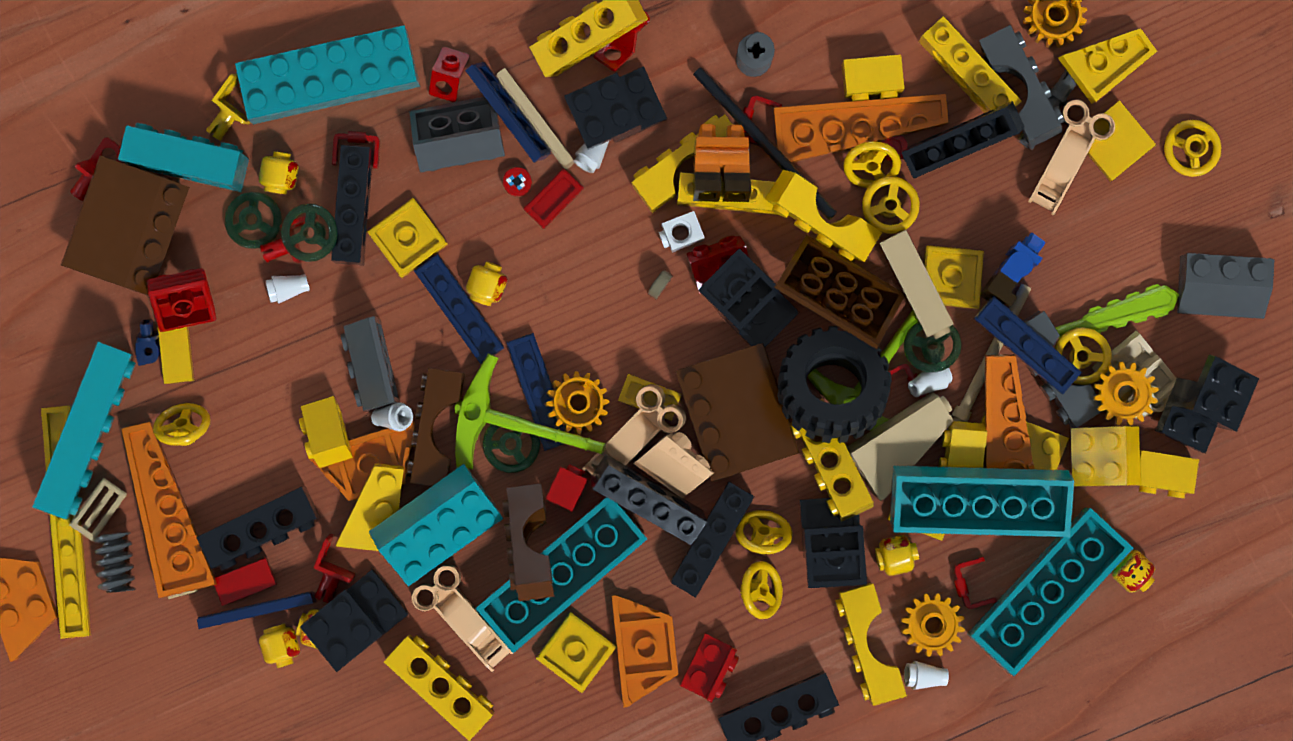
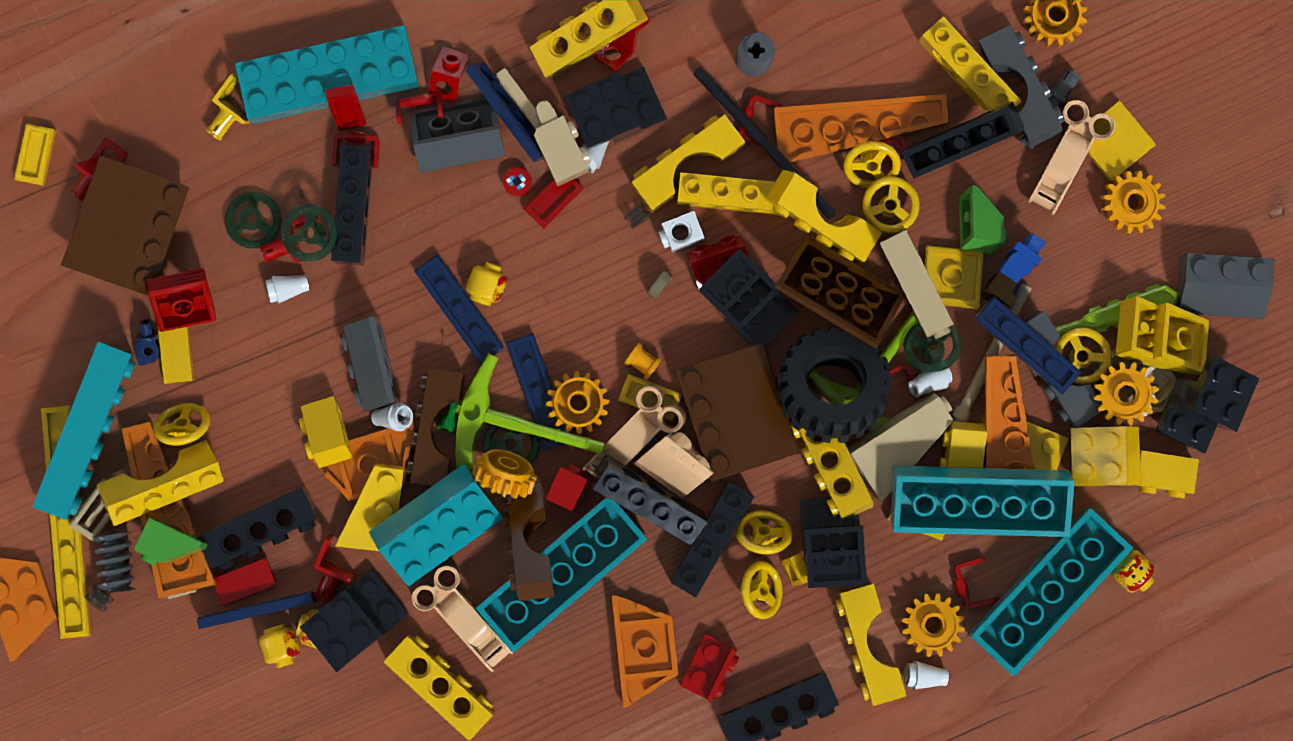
(35, 154): none -> yellow tile
(98, 598): none -> clear smoke bush
(129, 497): none -> yellow arch
(165, 544): none -> bright green slope
(184, 158): teal brick -> none
(278, 173): yellow head -> none
(346, 107): none -> red tile
(407, 238): yellow tile -> none
(416, 100): none -> red piece
(449, 420): none -> green hand
(504, 473): none -> light orange gear
(559, 146): none -> tan hinge
(576, 652): yellow tile -> none
(638, 215): none -> clear smoke bush
(643, 361): none -> light orange bush
(722, 155): hips -> none
(796, 569): none -> yellow plate
(873, 77): yellow brick -> none
(896, 555): yellow head -> none
(980, 222): none -> bright green slope
(1107, 63): yellow wing -> none
(1117, 202): none -> light orange gear
(1162, 336): none -> yellow slope
(1202, 143): yellow piece -> none

